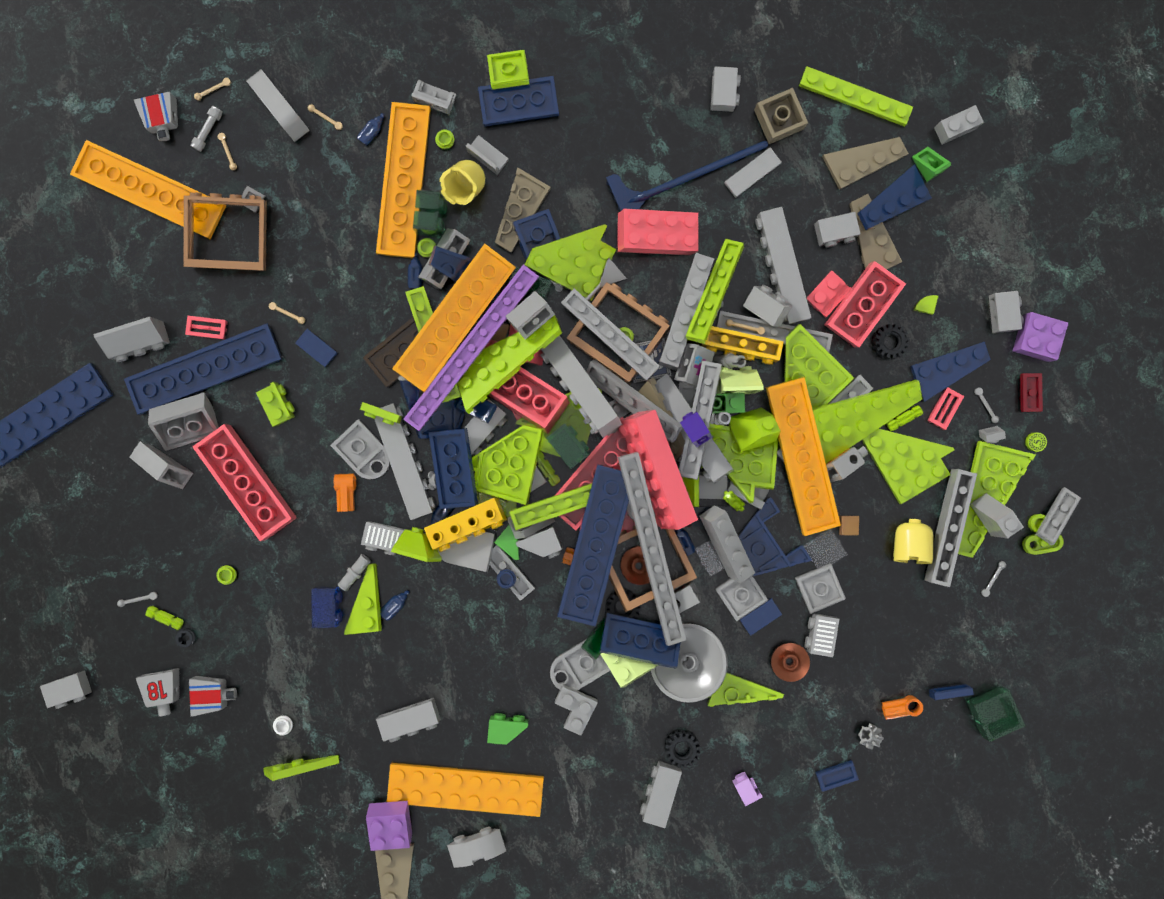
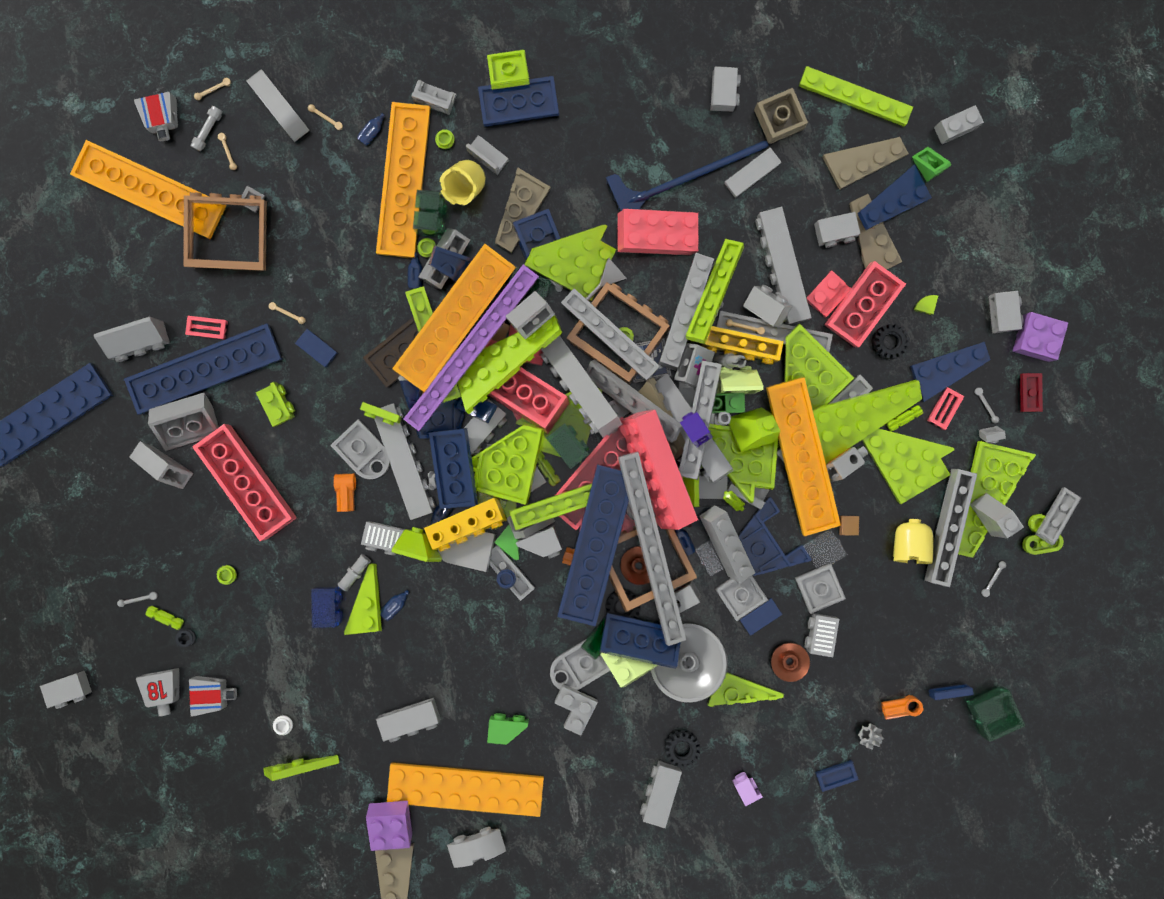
(1036, 442): lime tile -> none

